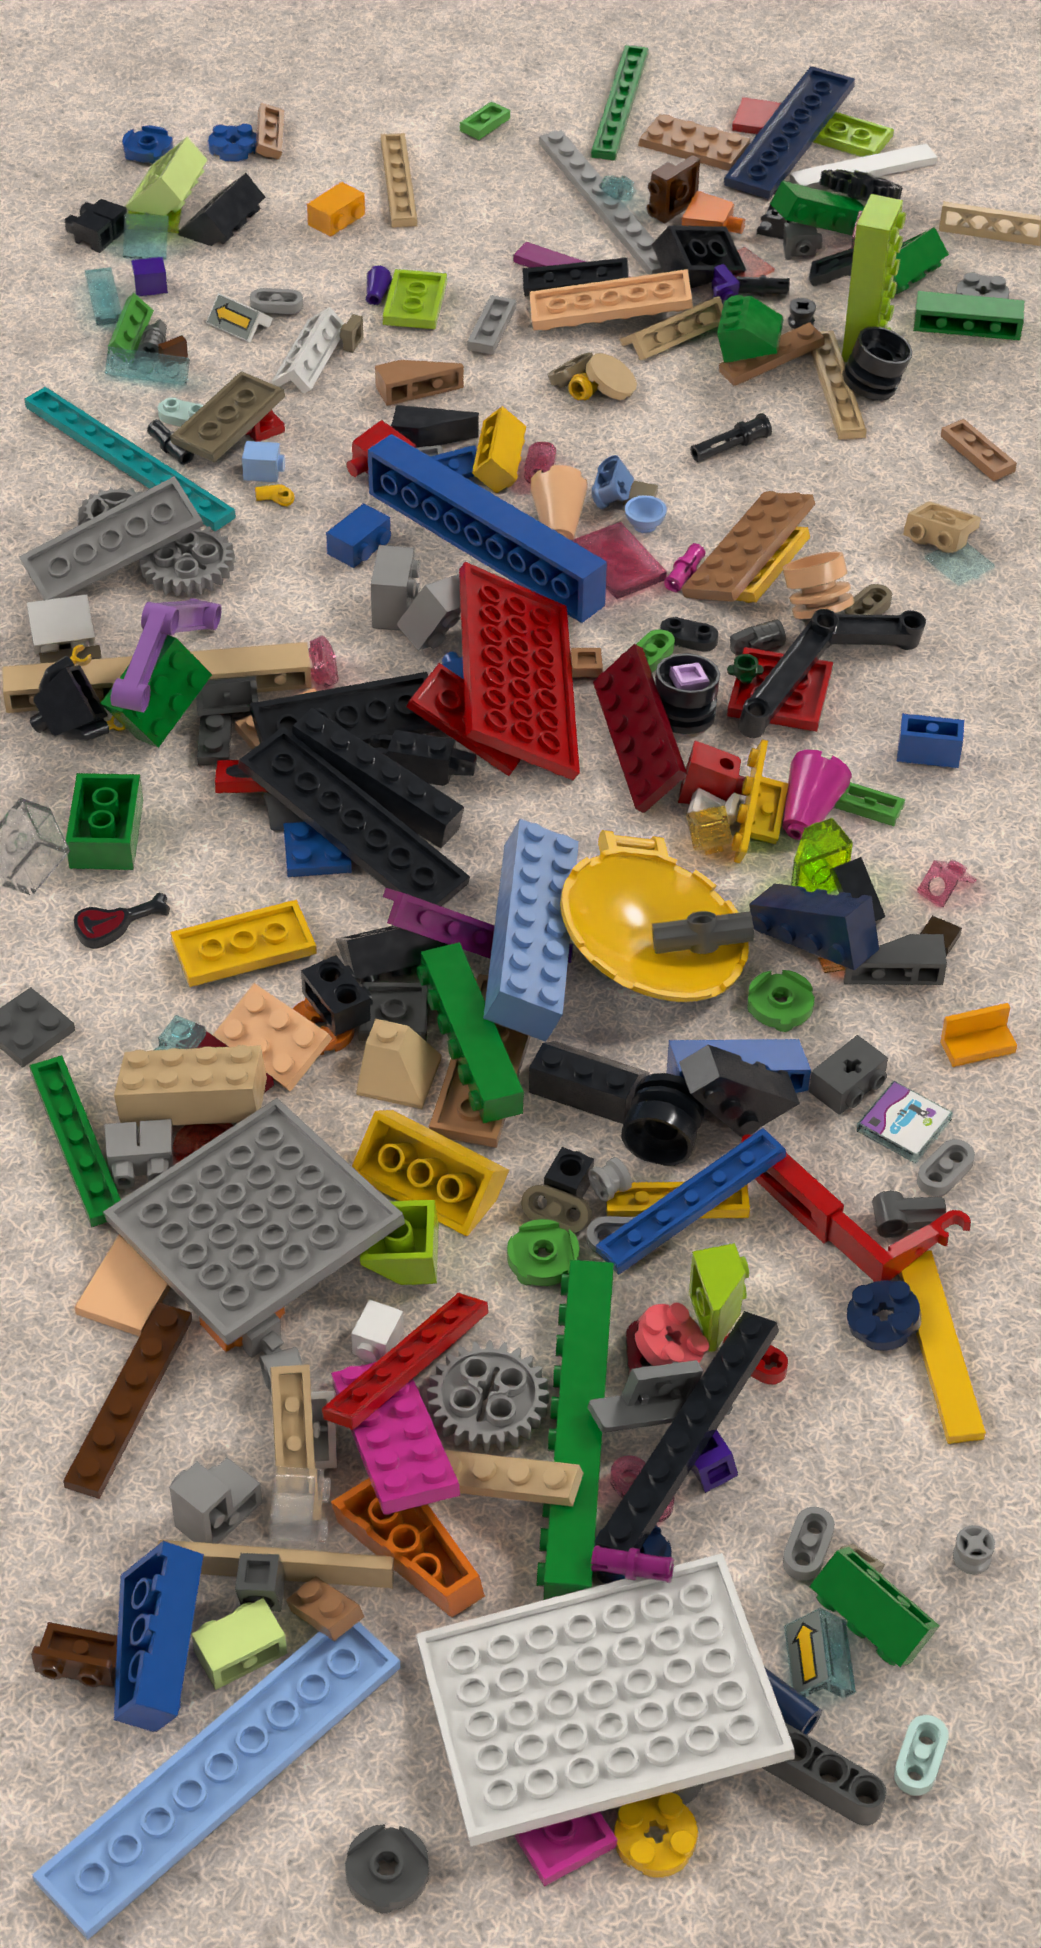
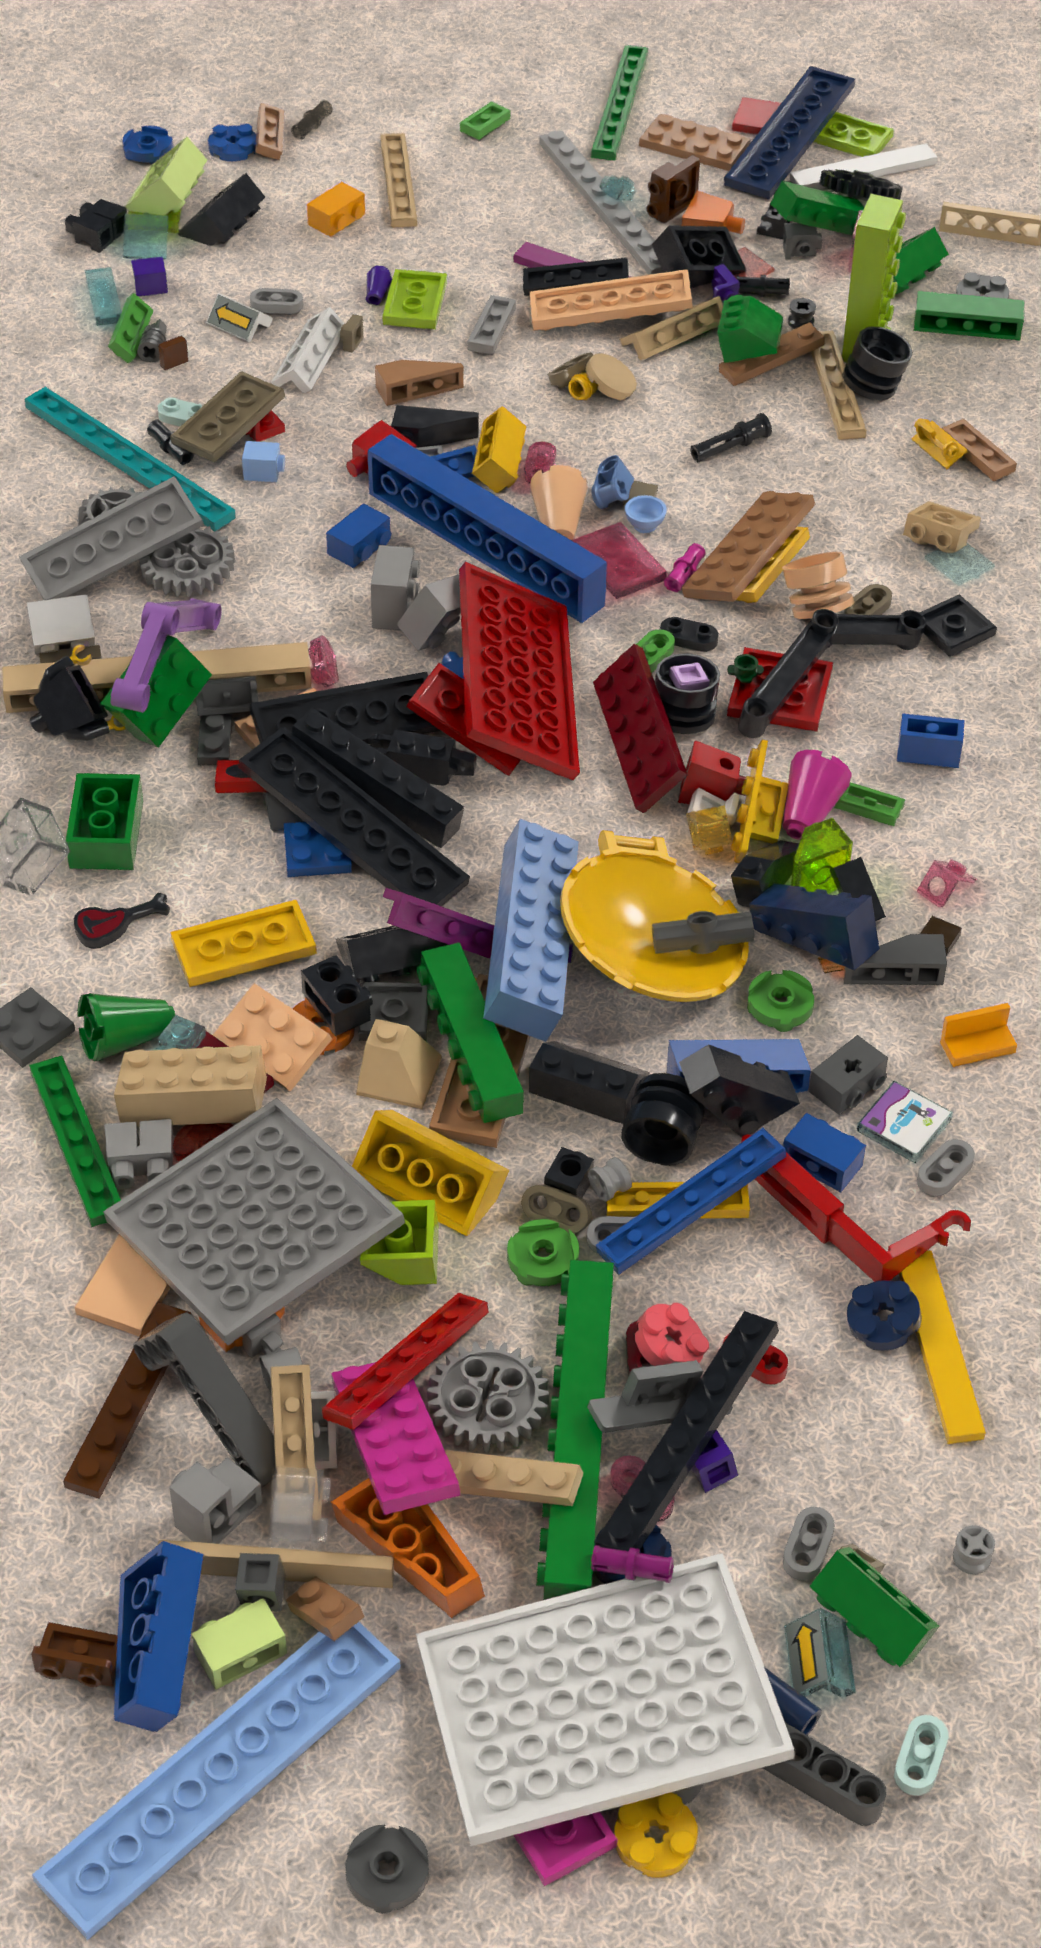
(120, 1023): none -> green cone
(147, 366): clear light blue plate -> none
(214, 1390): none -> dark grey beam
(277, 493): yellow arm -> none
(312, 119): none -> clear smoke pin
(377, 1331): white brick -> none
(586, 662): medium nougat plate -> none
(717, 1290): lime slope -> none
(758, 637): dark grey hinge -> none
(762, 870): none -> black slope
(825, 1151): none -> blue brick
(831, 267): black plate -> none
(898, 1214): dark grey piece -> none
(937, 443): none -> yellow hinge
(956, 625): none -> black plate

